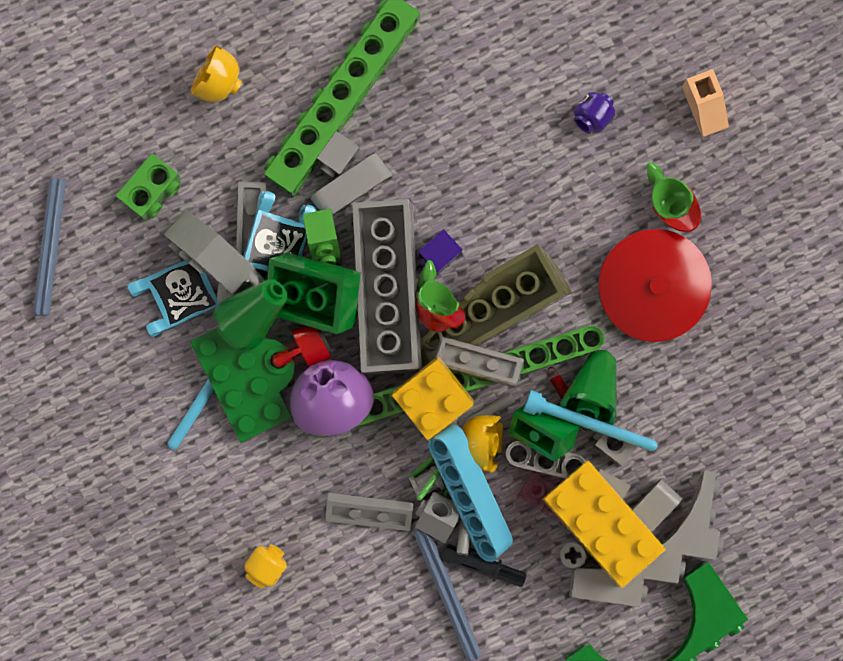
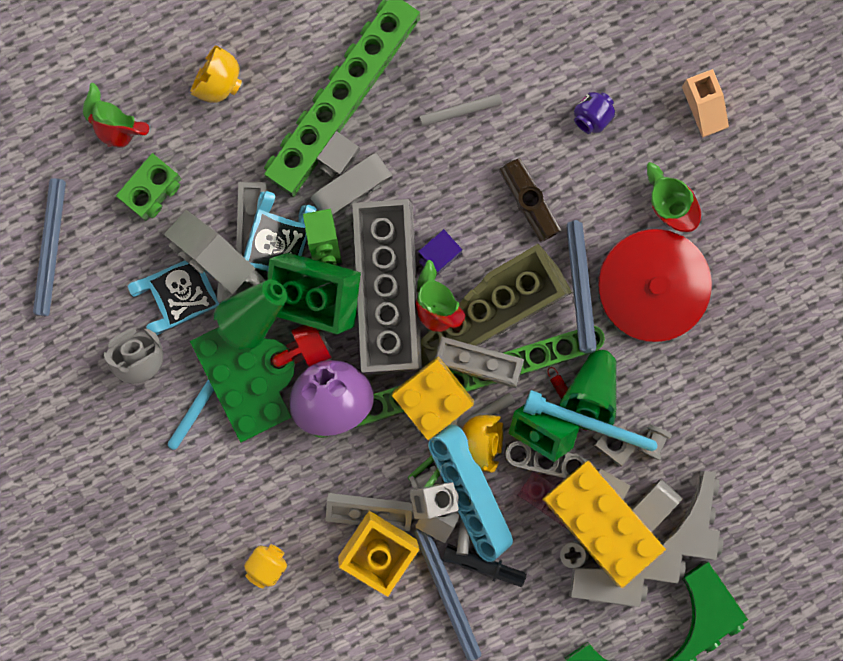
(109, 121): none -> hair
(134, 356): none -> light grey cylinder
(378, 553): none -> yellow brick
(424, 500): none -> light grey brick
(460, 110): none -> light grey bar
(521, 184): none -> dark brown piece
(581, 287): none -> sand blue axle
(660, 436): none -> light grey bush

